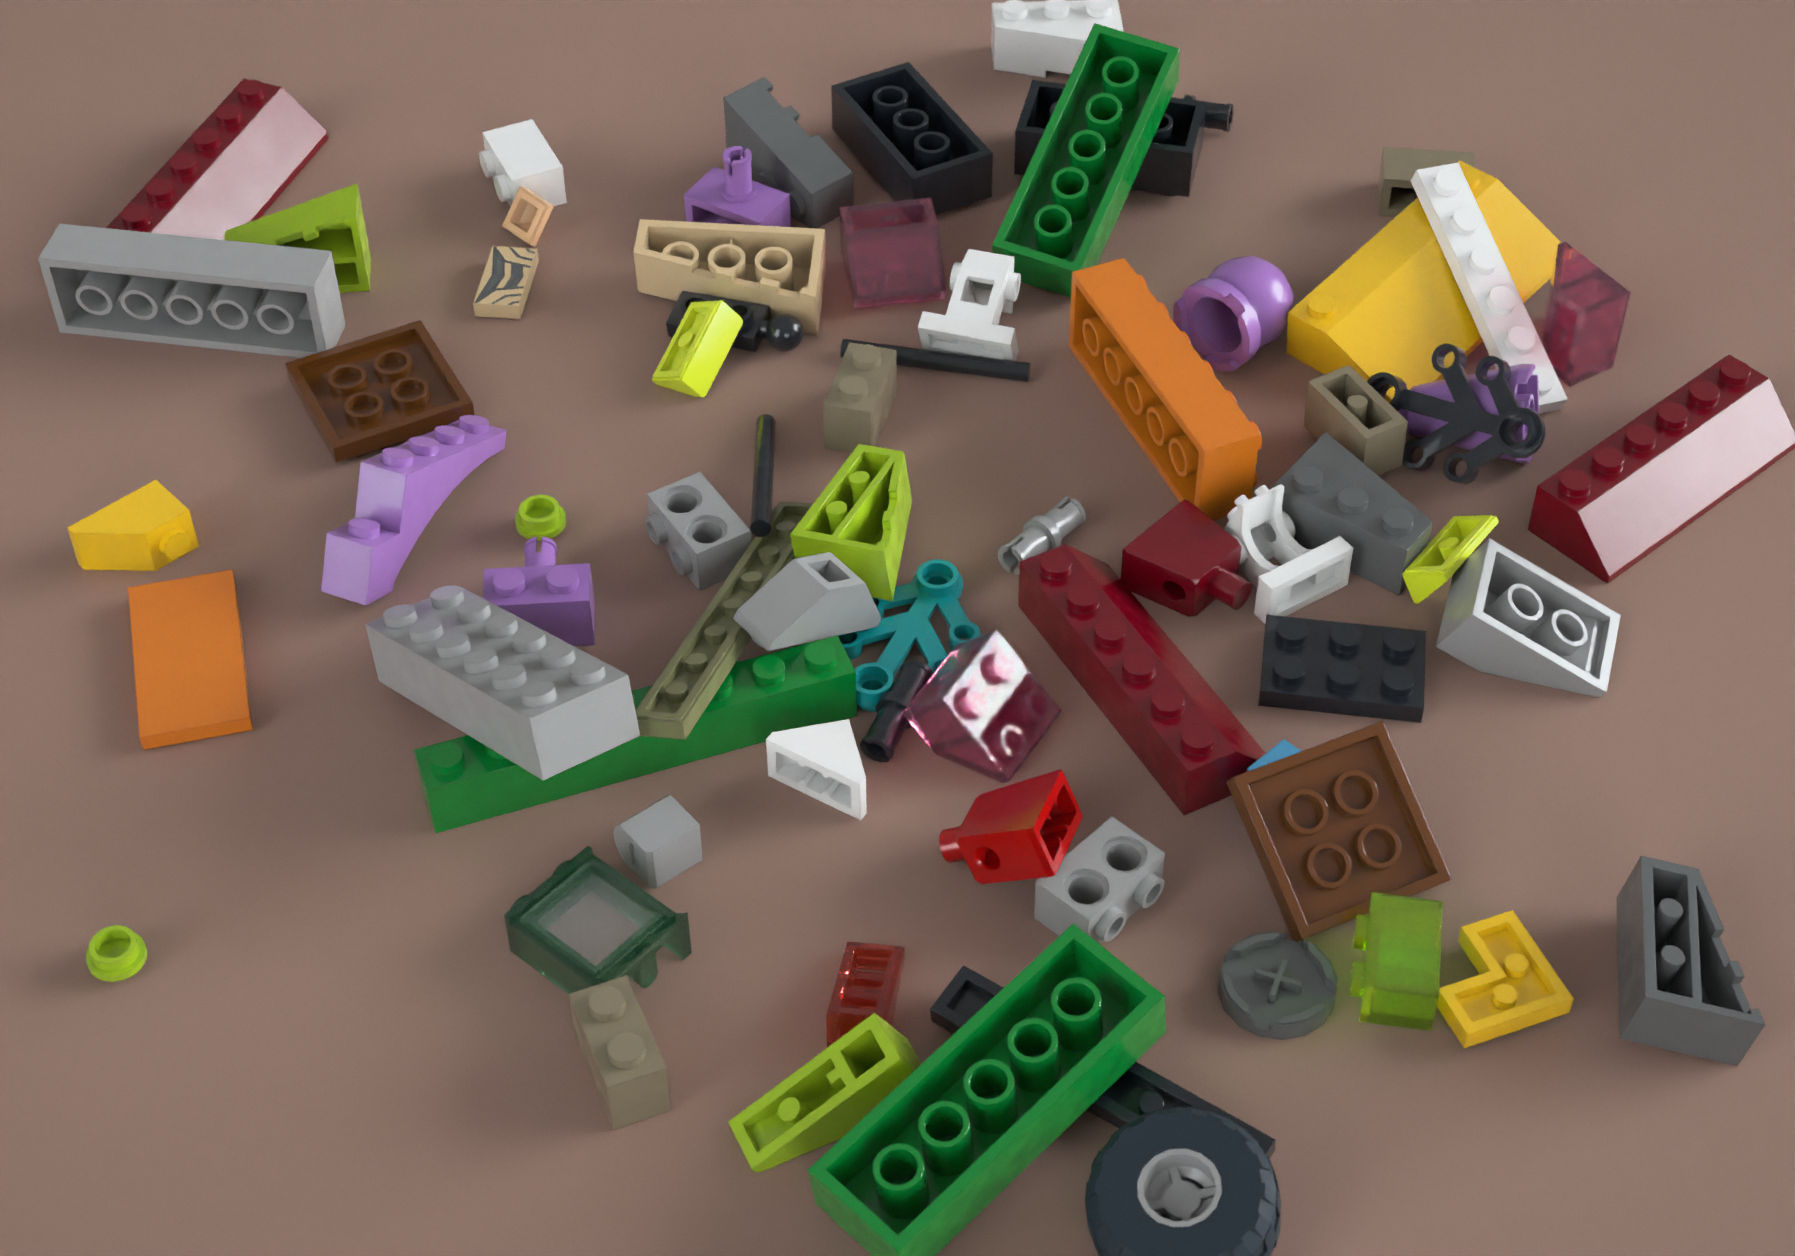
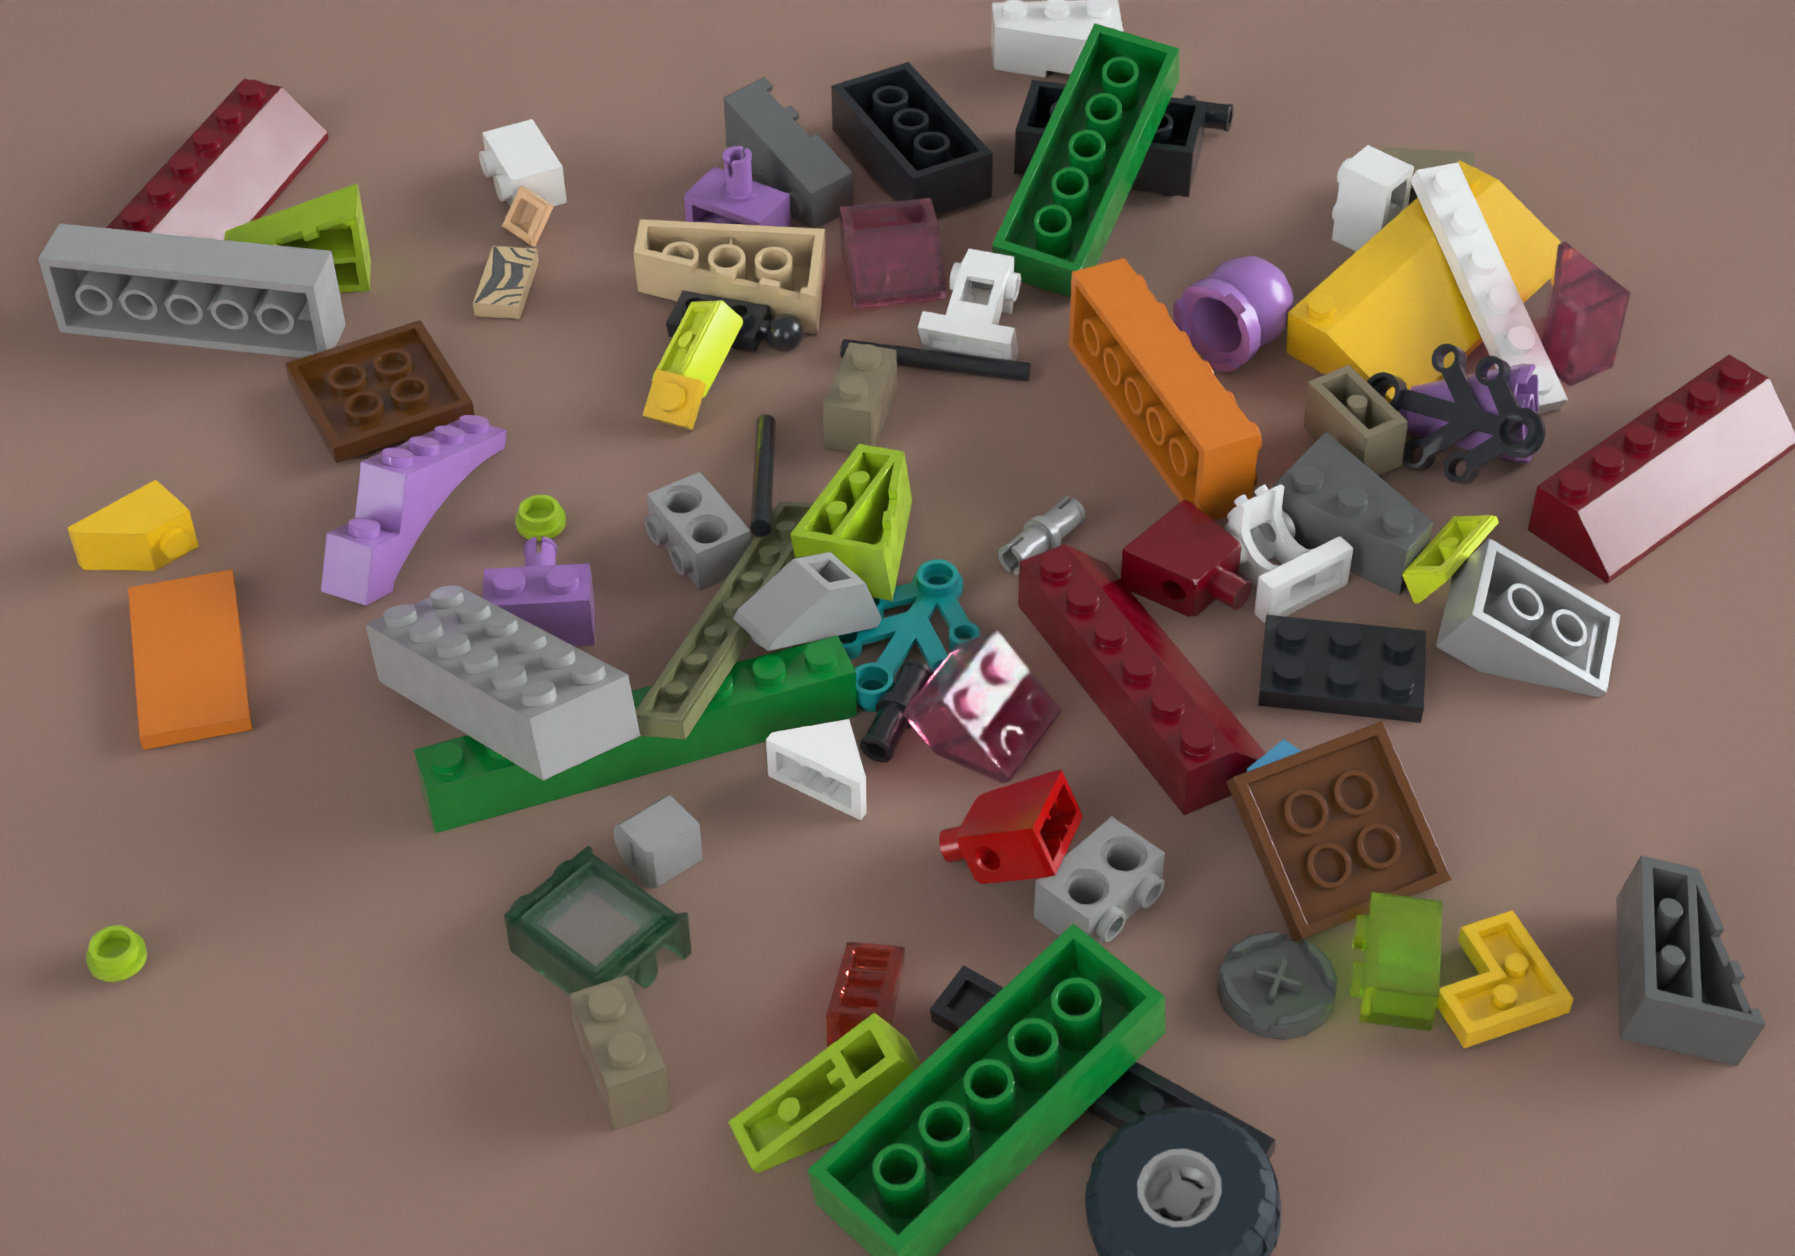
(674, 399): none -> yellow plate
(1369, 195): none -> white brick

